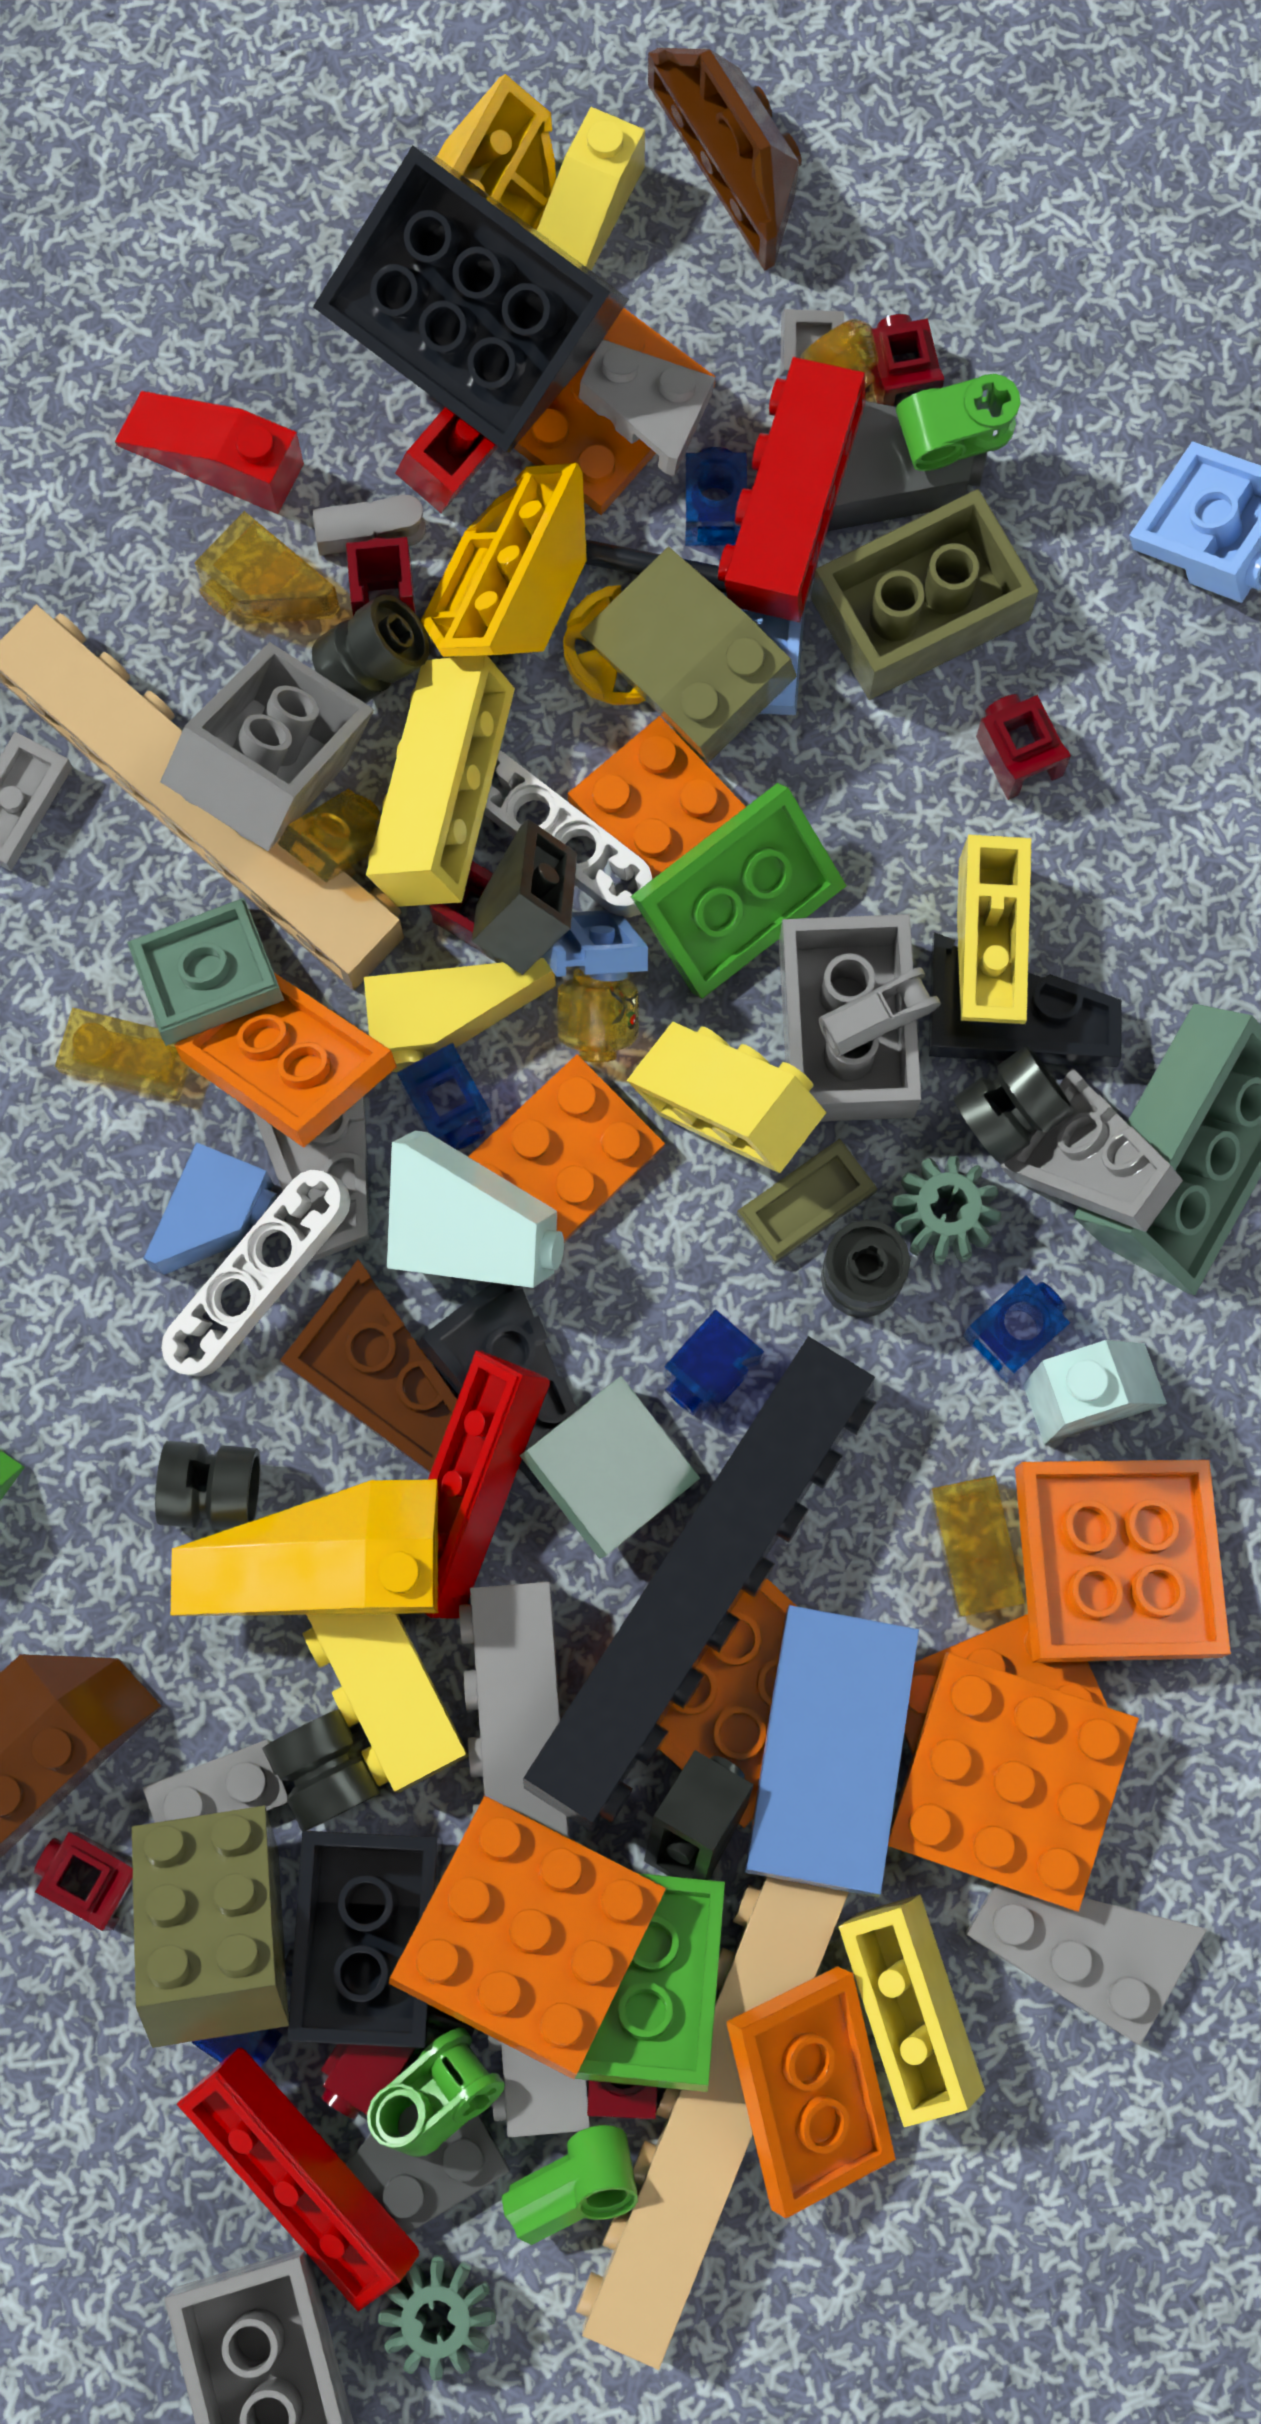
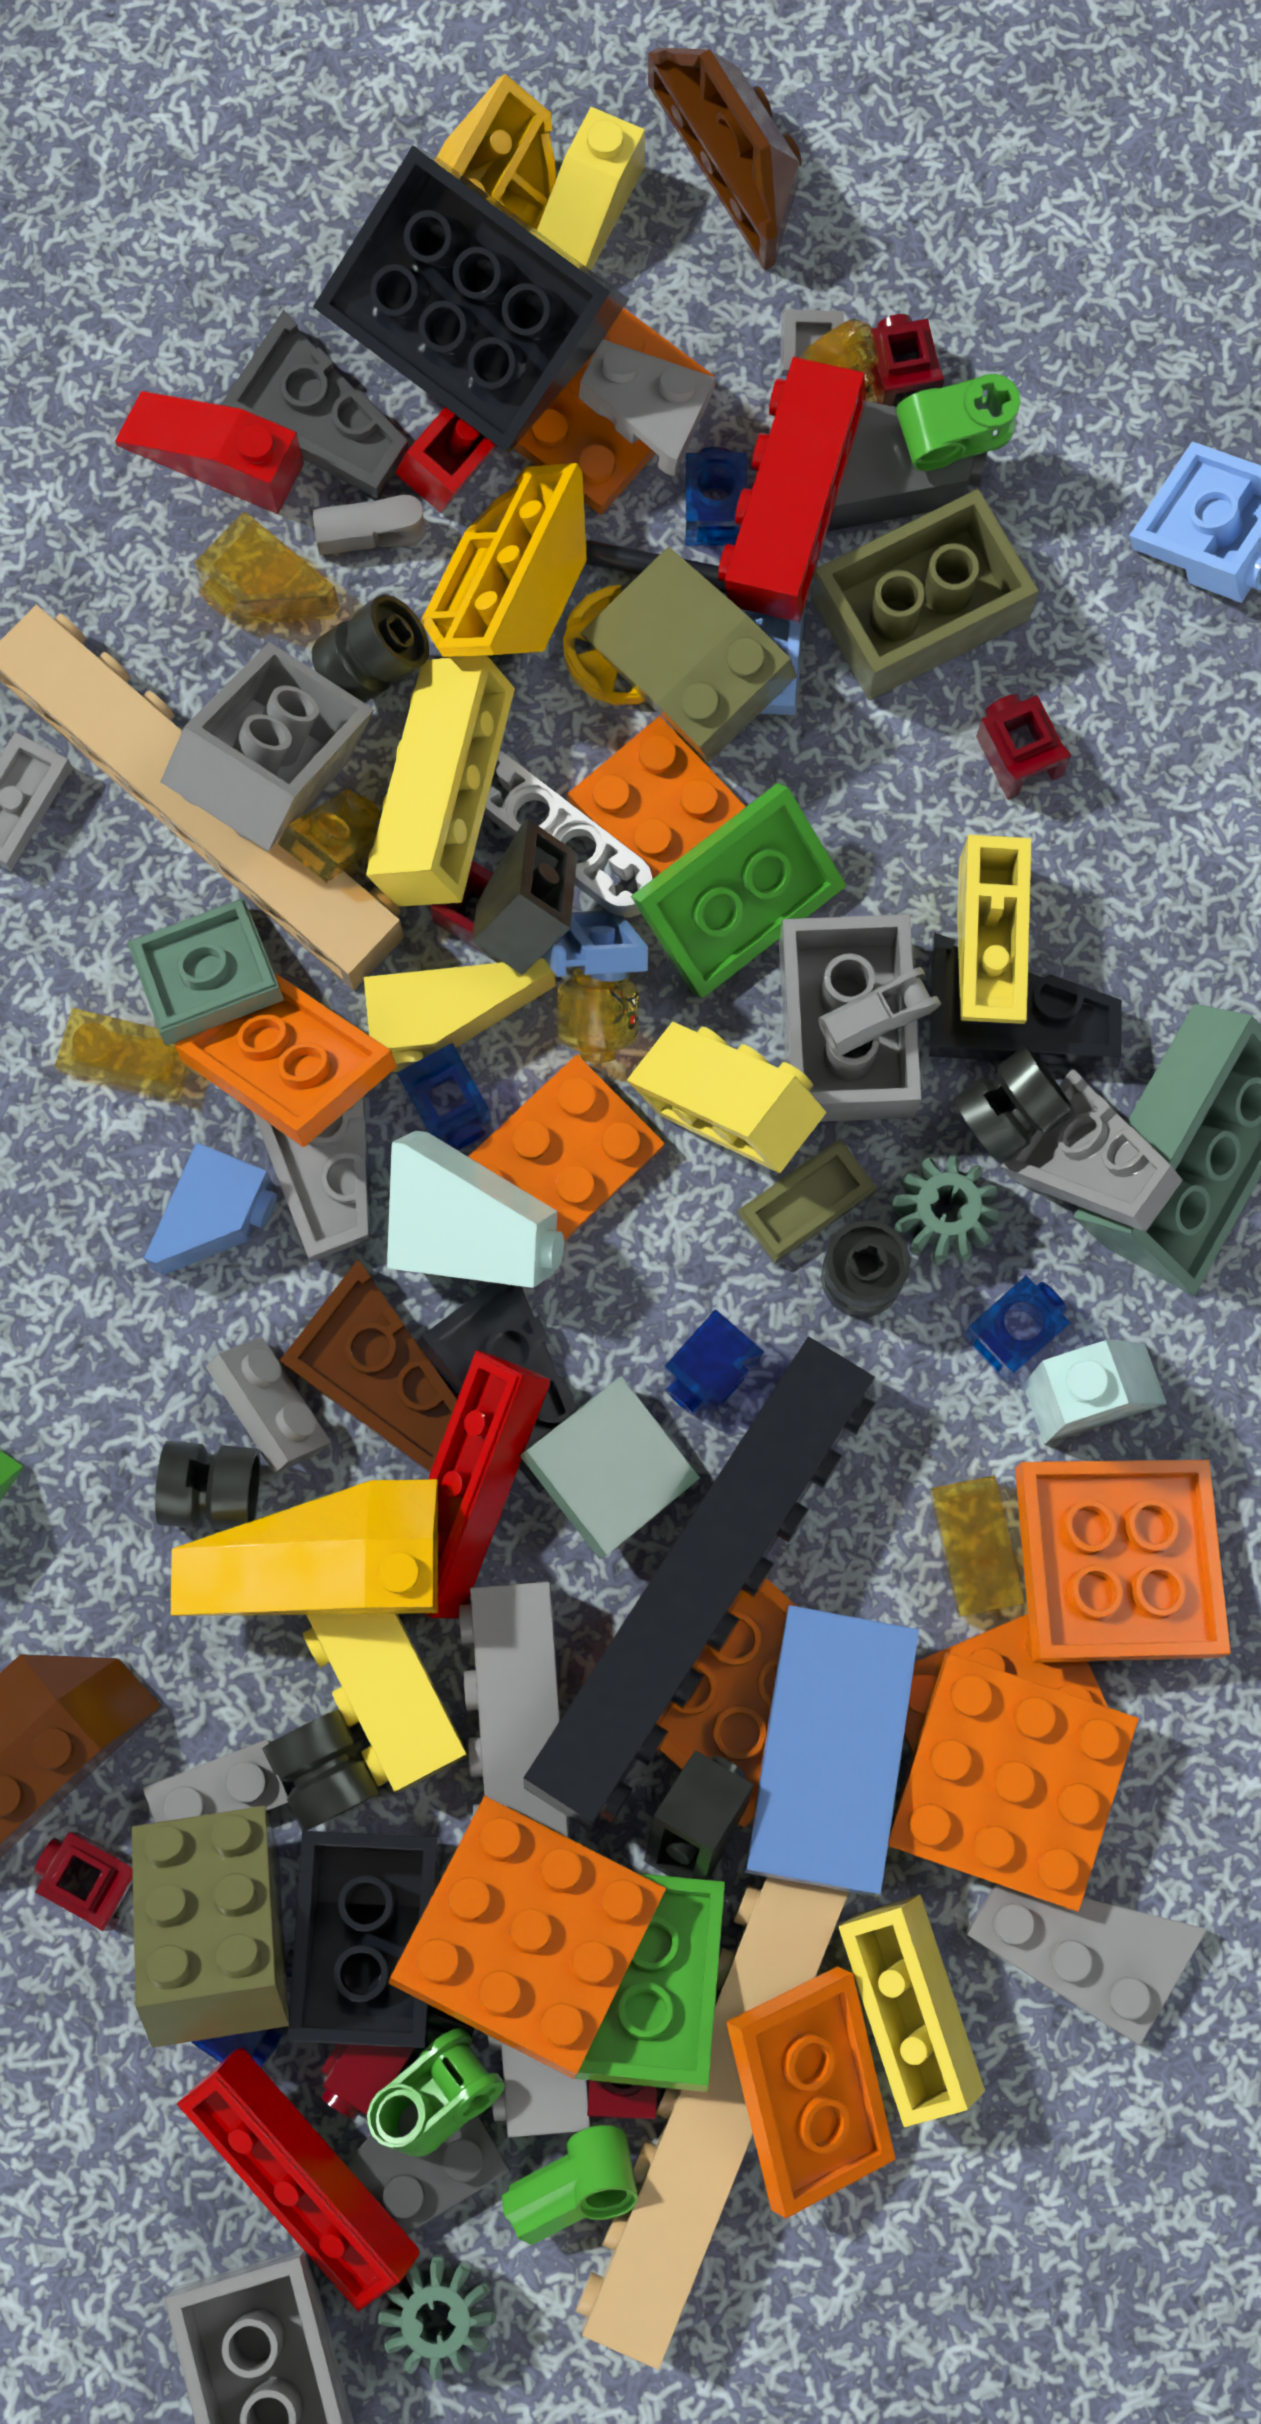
(263, 1281): white beam -> none
(268, 1404): none -> light grey plate
(334, 423): none -> dark grey wing
(380, 566): dark red window -> none

